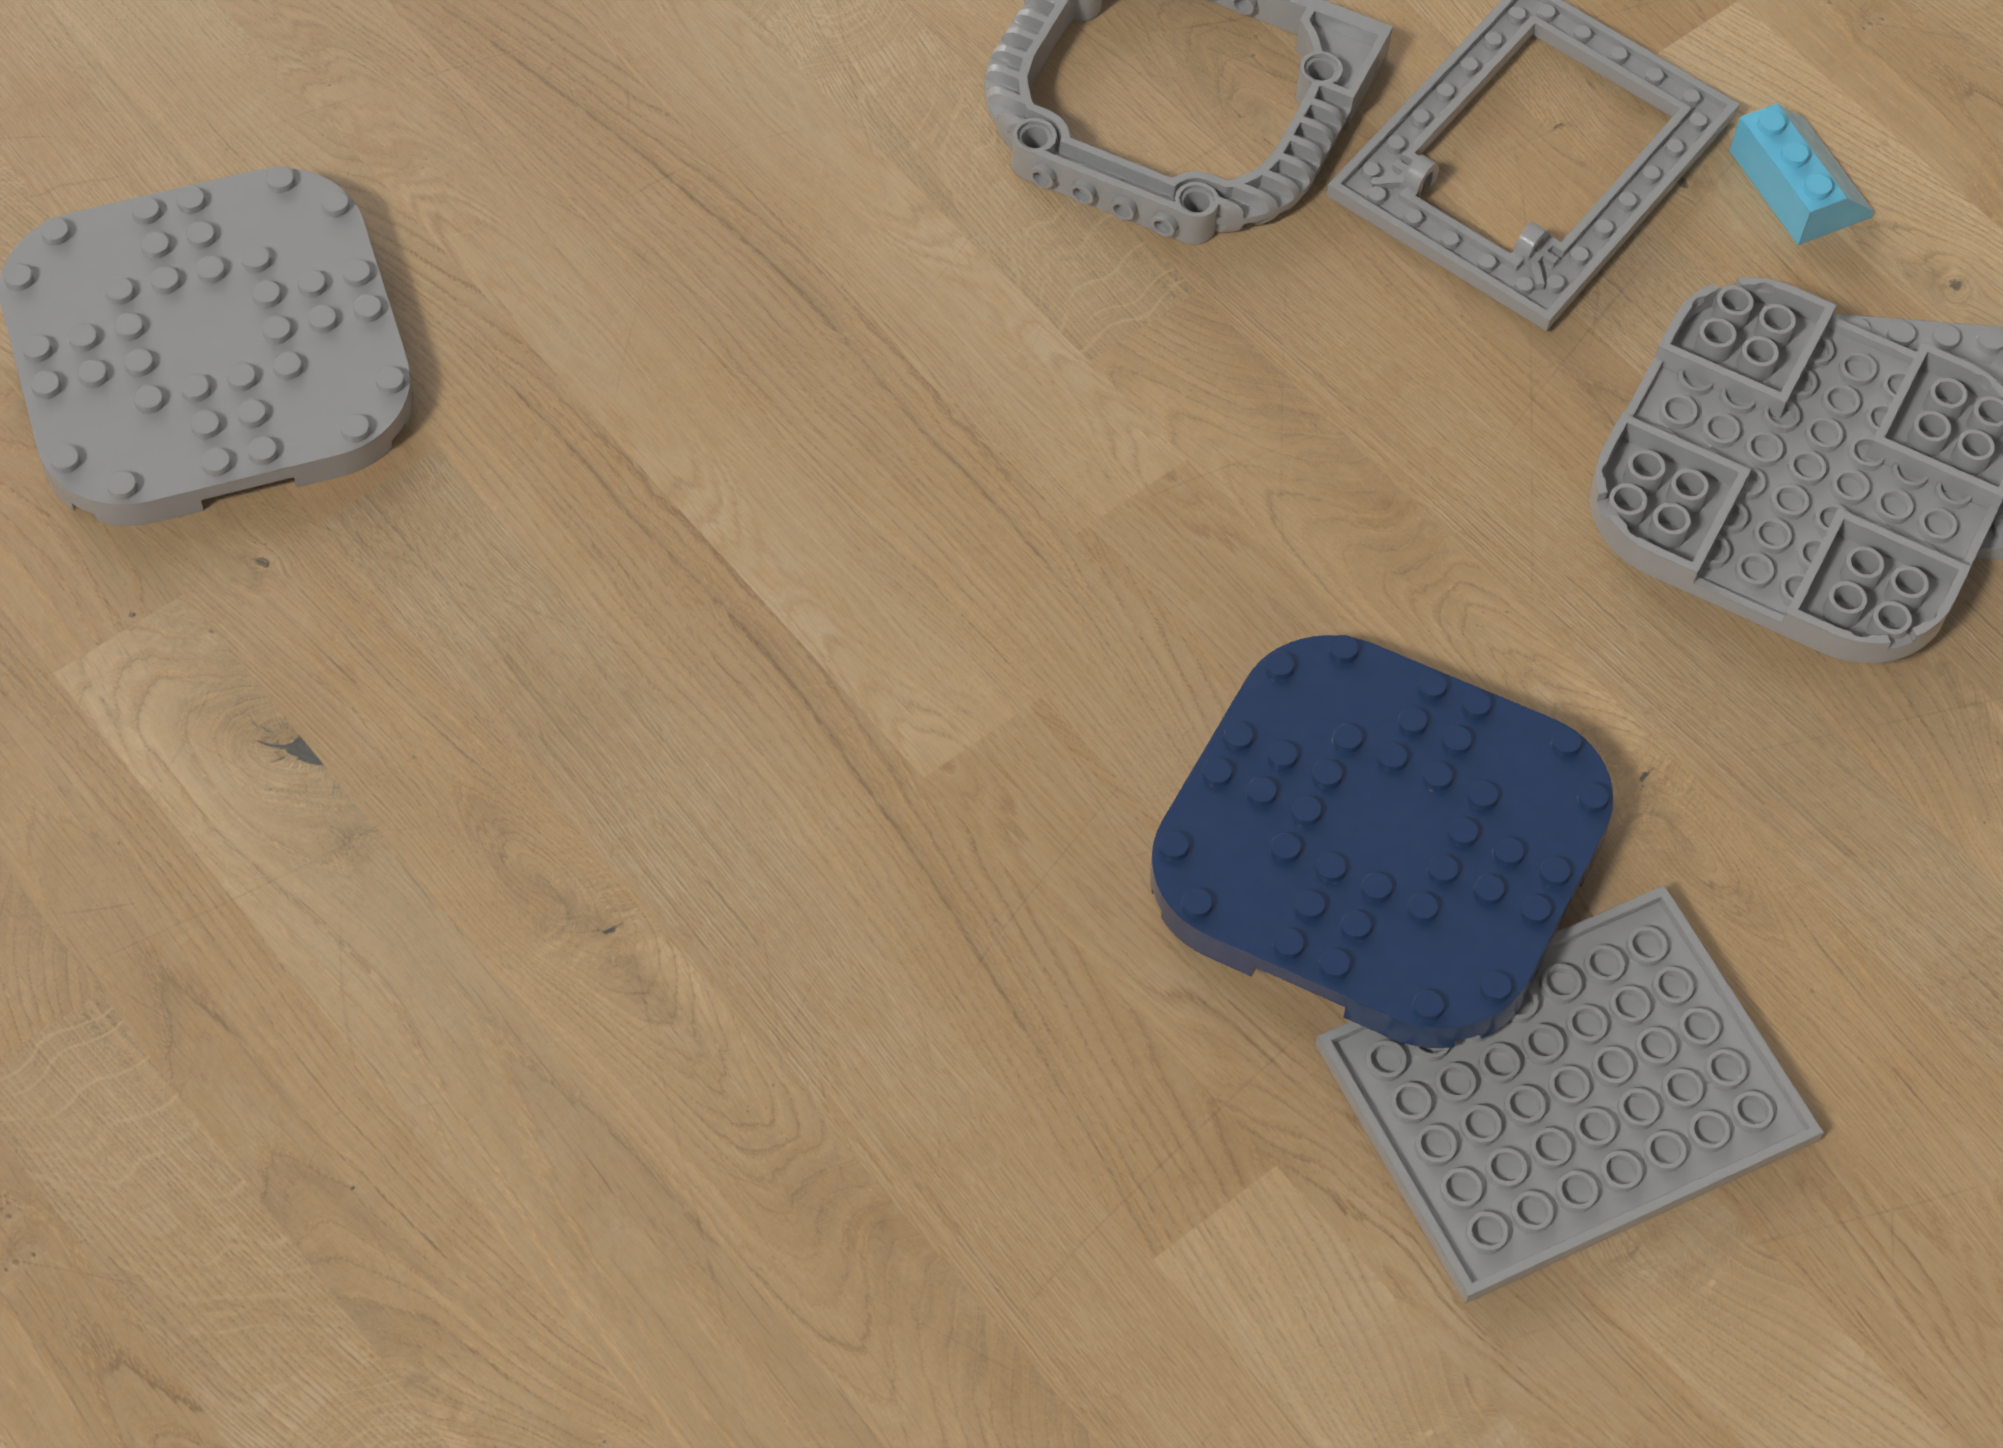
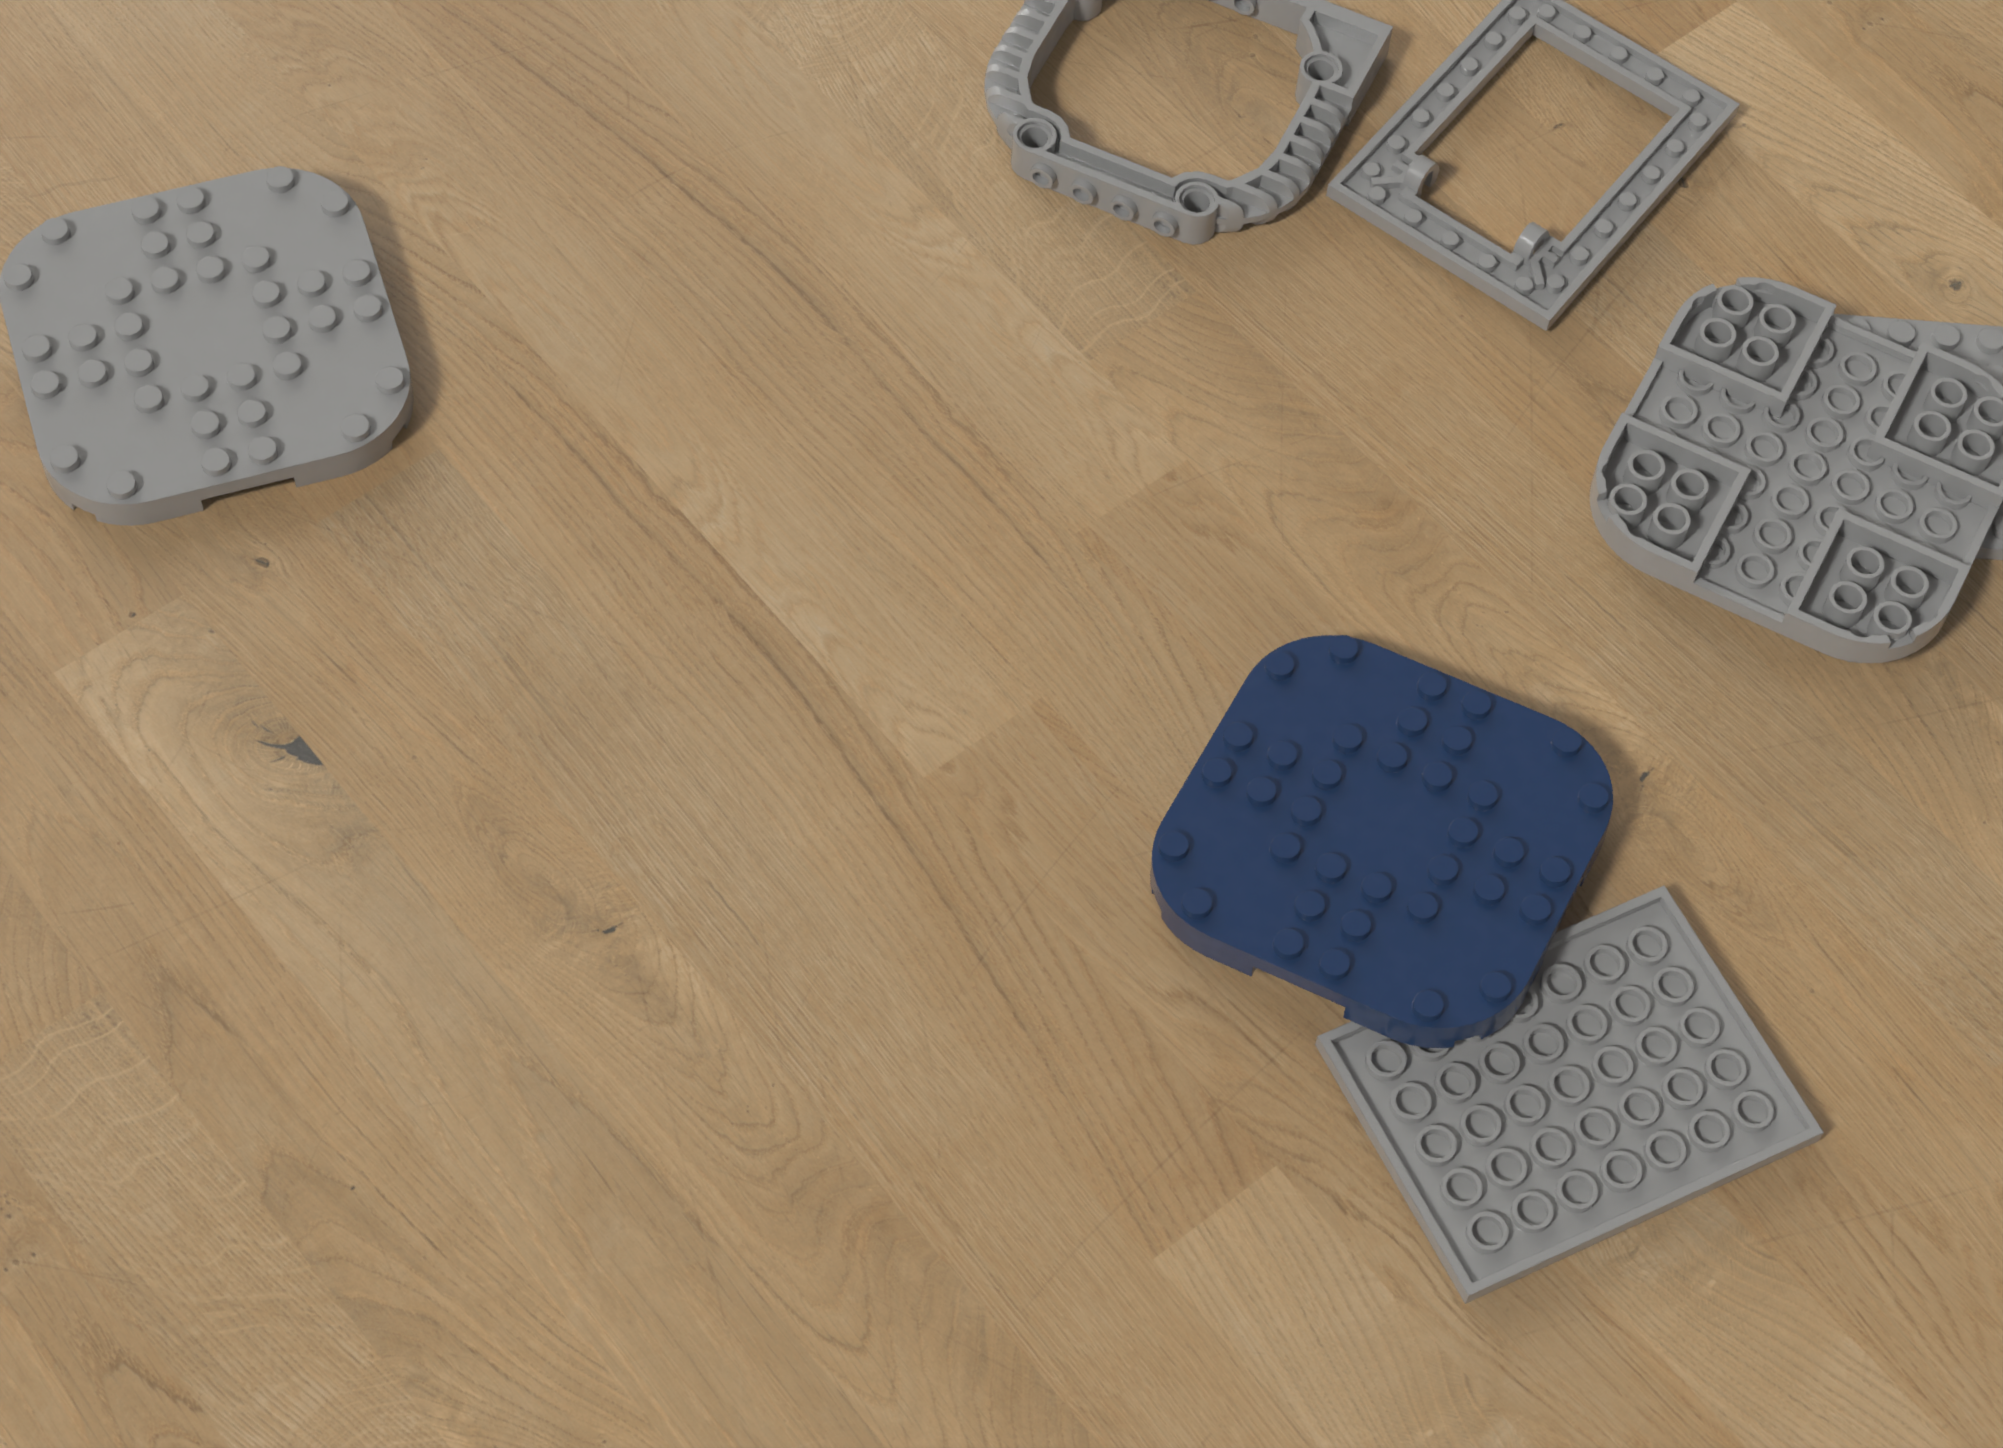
(1796, 174): medium azure slope -> none

